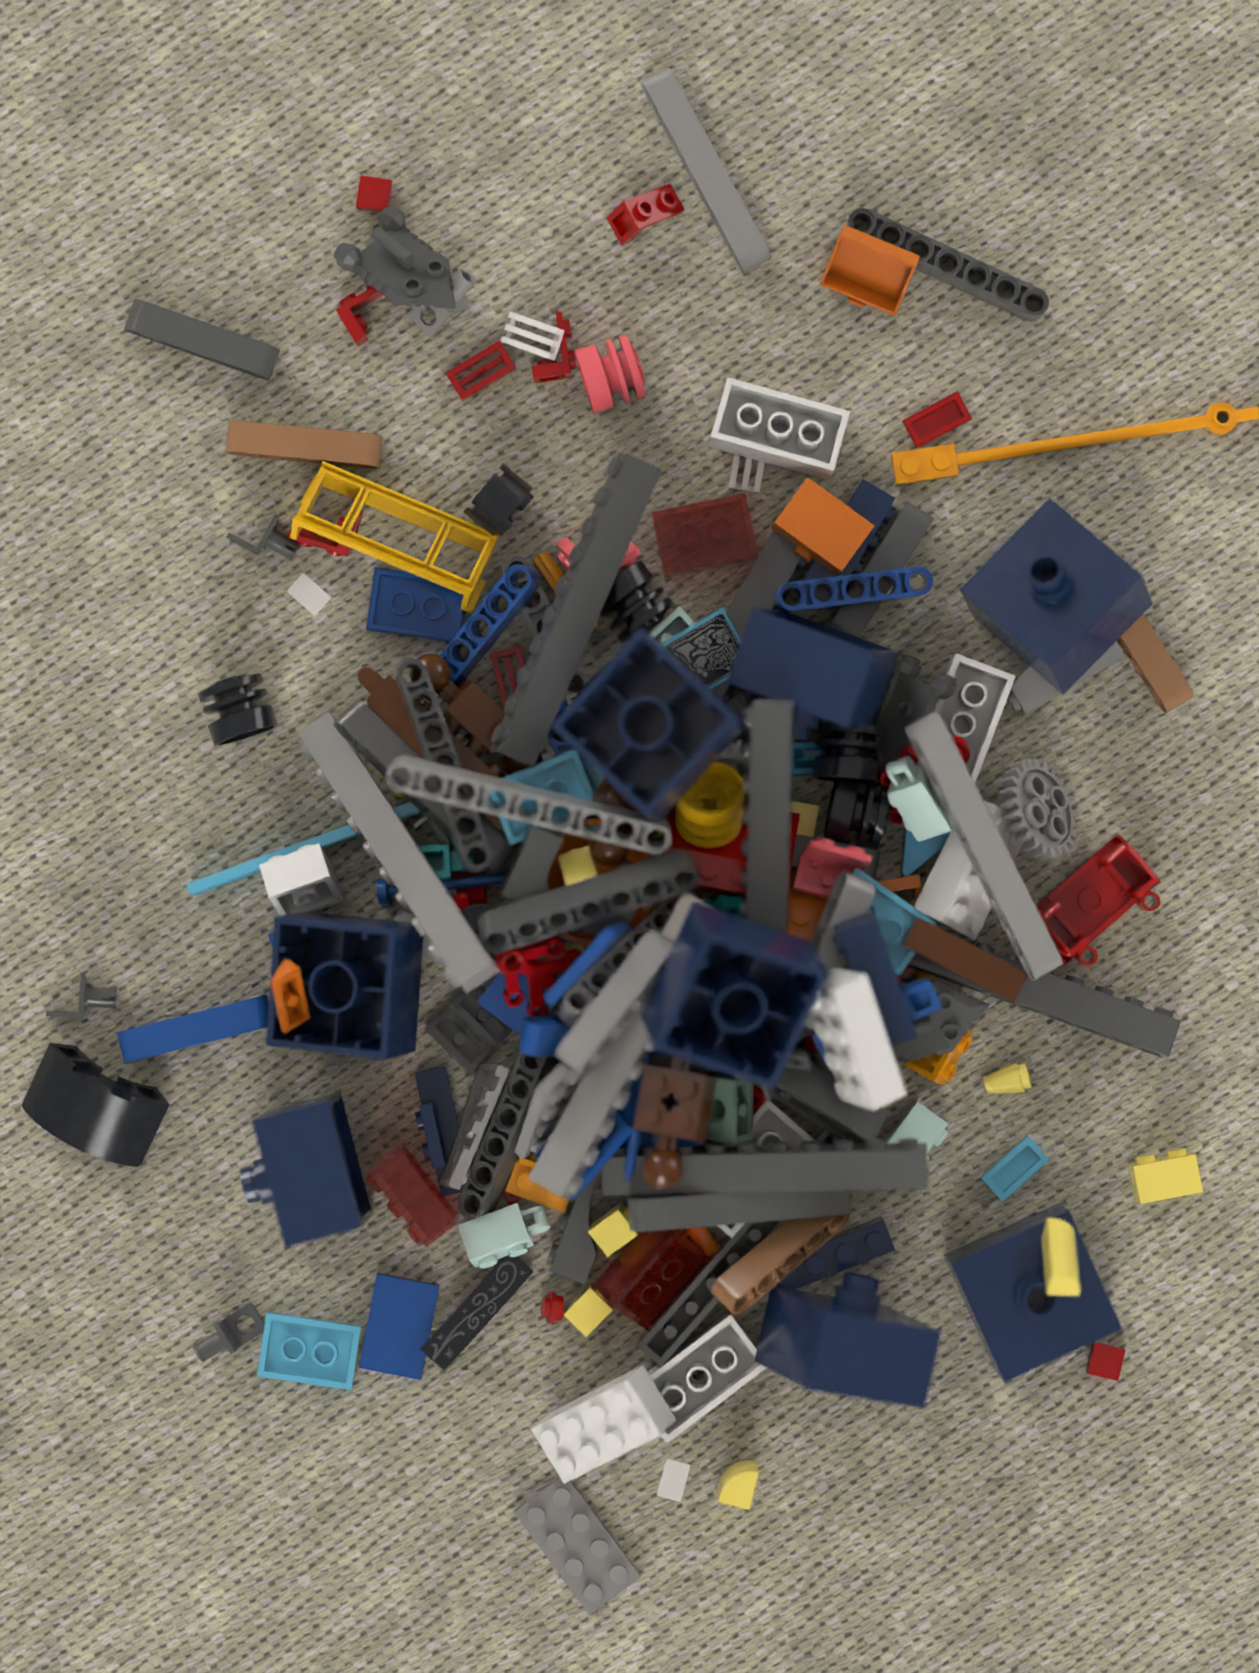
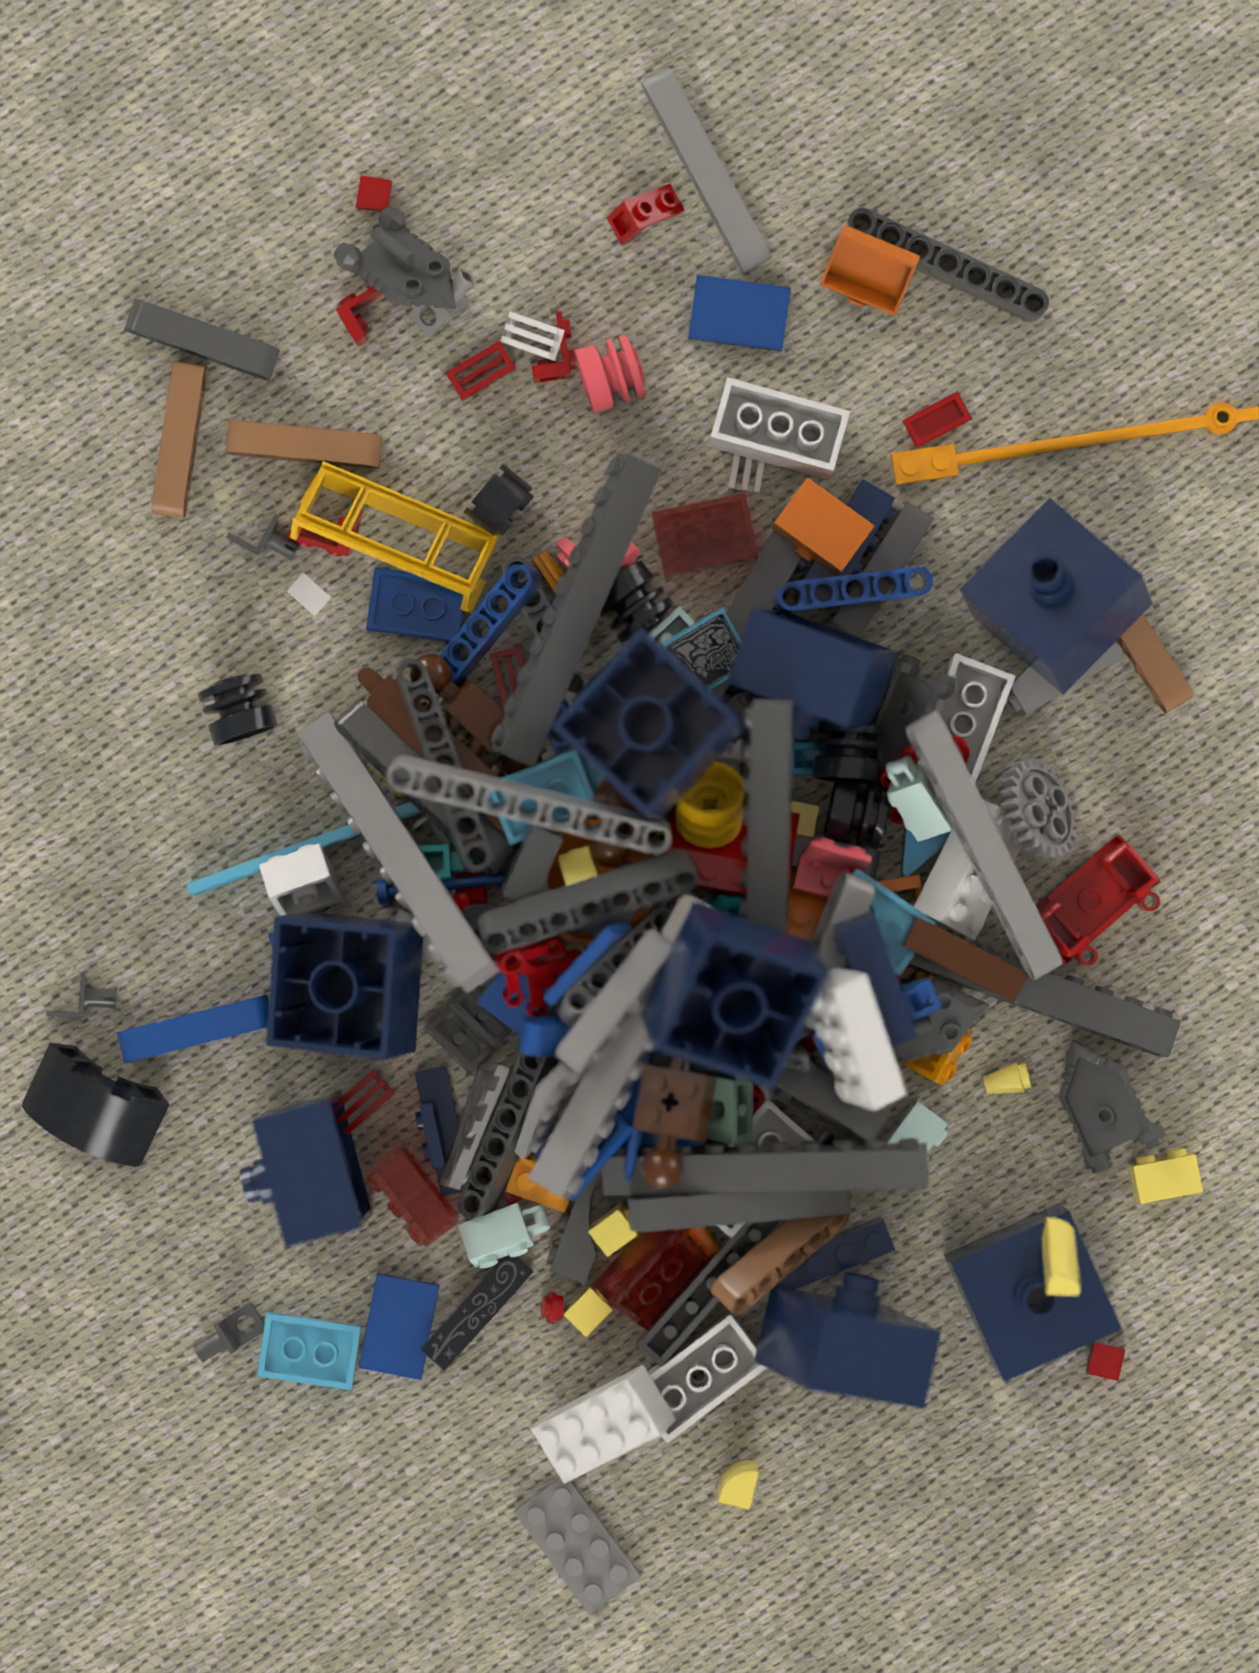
(179, 439): none -> medium nougat beam
(289, 996): orange slope -> none
(380, 1084): none -> red tile
(673, 1480): white sticker -> none
(739, 313): none -> blue tile
(1014, 1168): medium azure tile -> none
(1103, 1107): none -> dark grey shield

